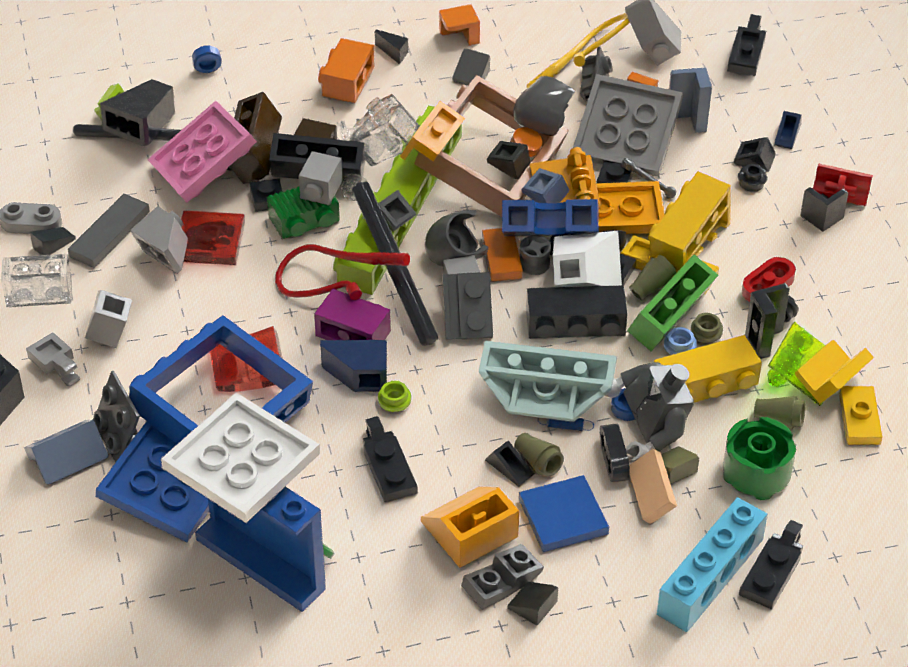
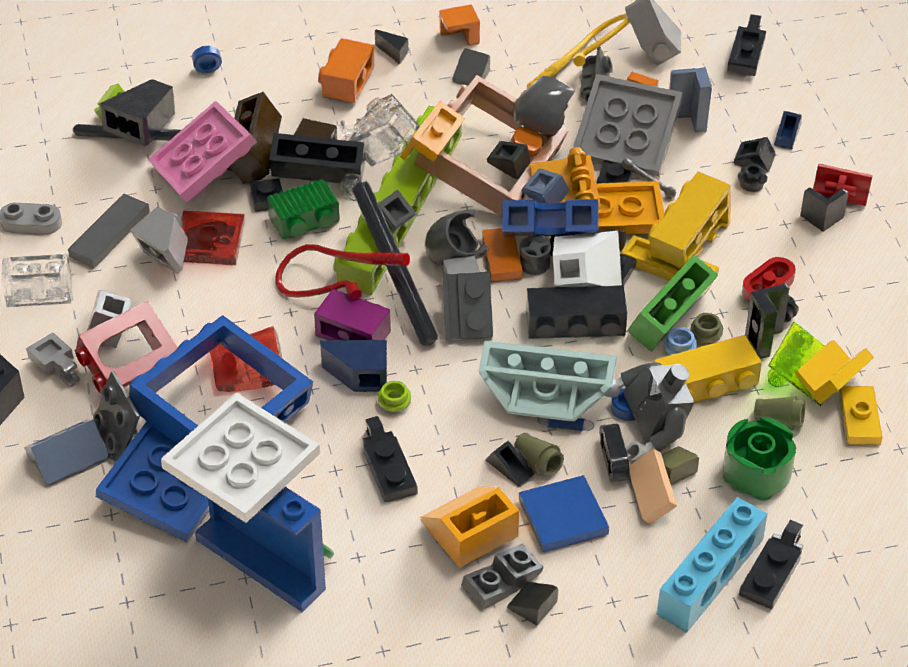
(50, 240): black piece -> none
(150, 327): none -> panel
(320, 178): light grey brick -> none
(652, 277): olive cone -> none

